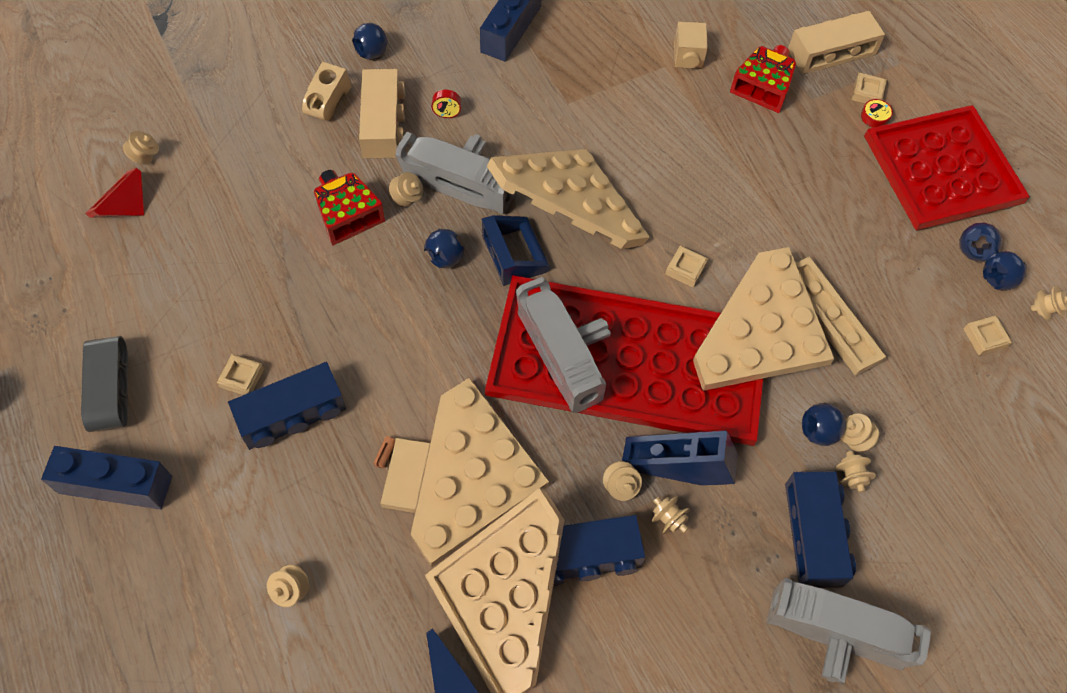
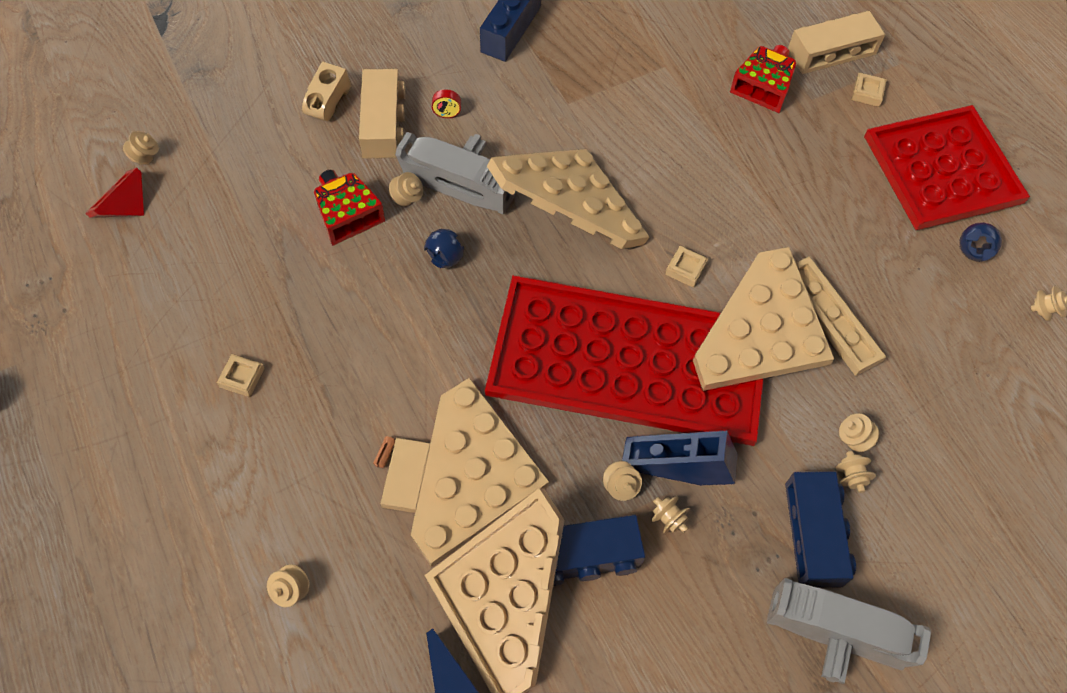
(104, 384): dark grey beam -> none
(107, 477): dark blue brick -> none
(287, 406): dark blue brick -> none
(369, 41): dark blue piece -> none
(492, 232): dark blue tile -> none
(563, 345): light grey piece -> none
(690, 45): tan brick -> none
(824, 424): dark blue piece -> none
(876, 113): tile -> none
(987, 335): tan tile -> none
(1004, 270): dark blue piece -> none

